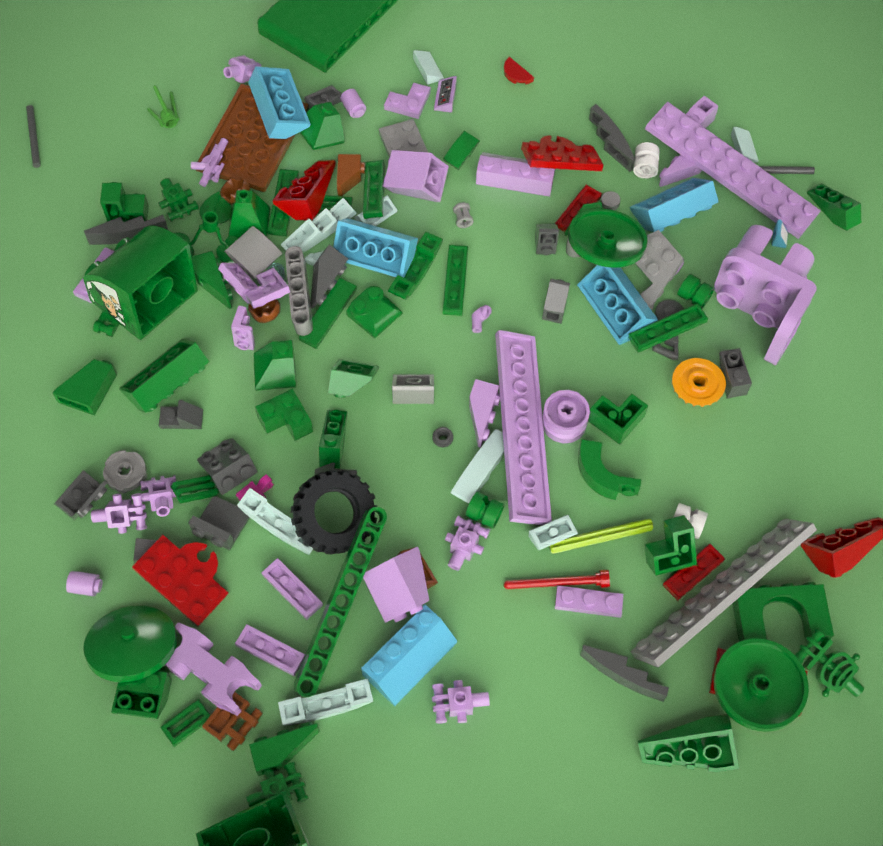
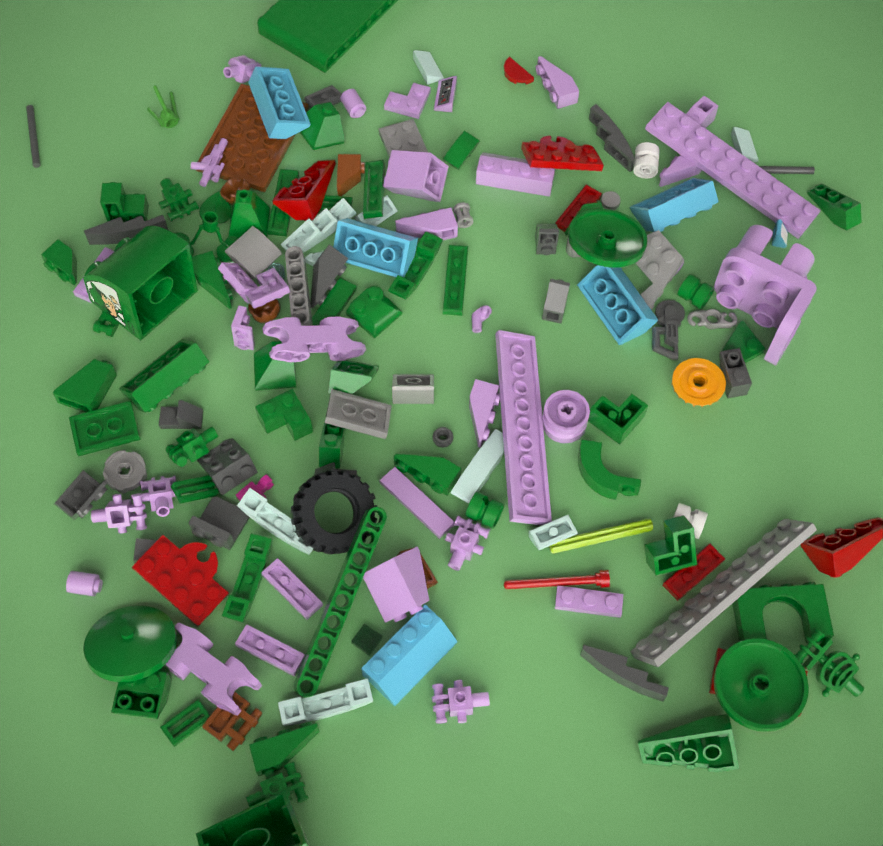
(61, 260): none -> green slope
(104, 428): none -> green plate
(191, 446): none -> green piece
(248, 579): none -> green slope
(302, 340): none -> lavender piece
(358, 414): none -> light grey plate
(366, 639): none -> clear green tile
(417, 502): none -> lavender tile
(433, 471): none -> green slope
(439, 223): none -> lavender slope
(559, 84): none -> lavender slope
(667, 327): green tile -> none
(703, 314): none -> light grey piece
(746, 341): none -> green wing

